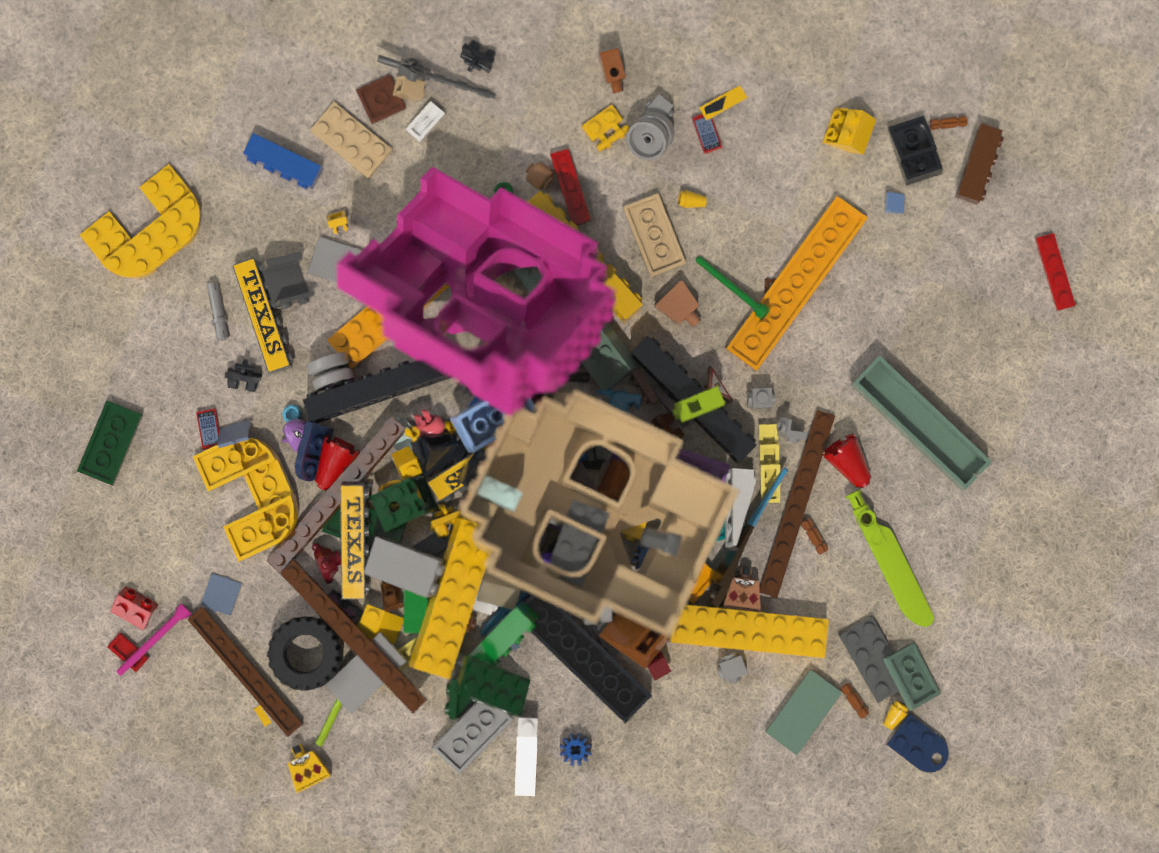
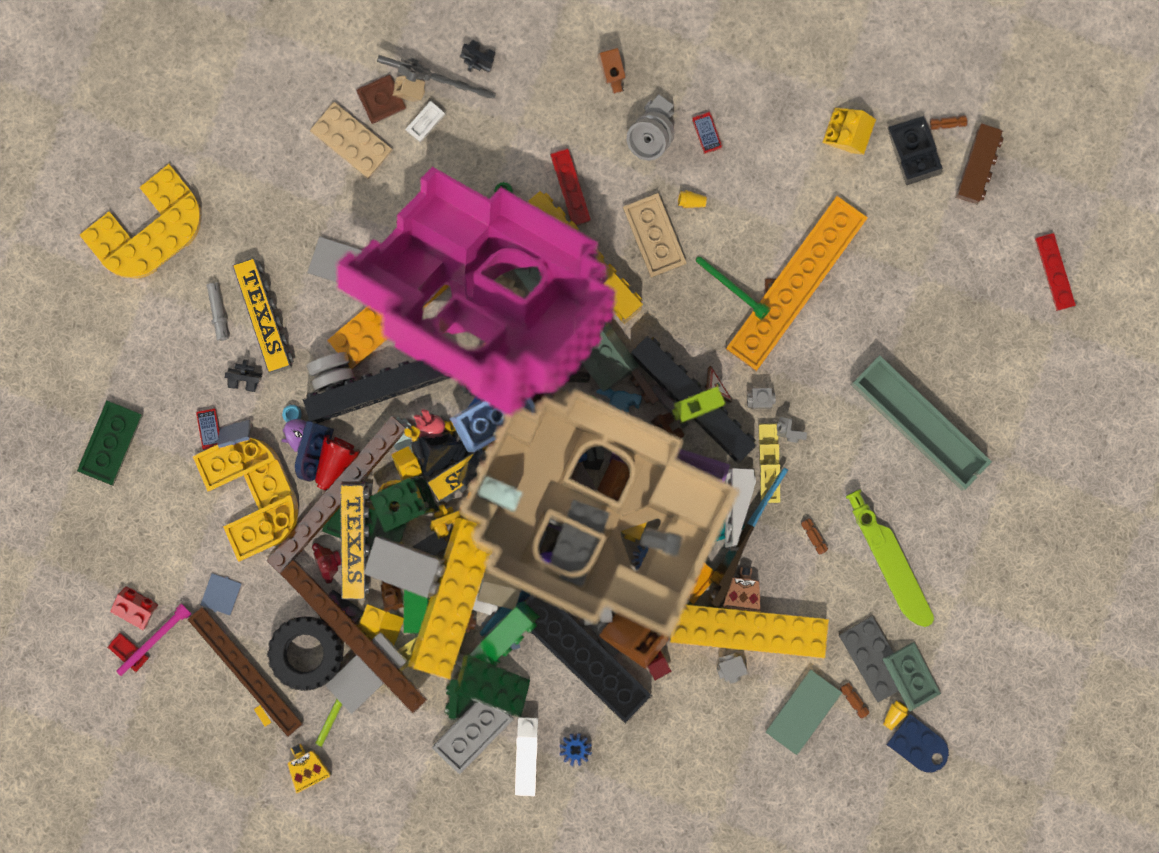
(282, 161): blue brick -> none
(285, 281): dark grey panel -> none
(337, 219): yellow tile -> none
(539, 175): medium nougat head -> none
(602, 123): yellow plate -> none
(679, 305): nougat torso -> none
(723, 102): yellow sticker -> none
(796, 504): reddish brown plate -> none
(849, 460): red cone -> none
(894, 203): medium blue slope -> none

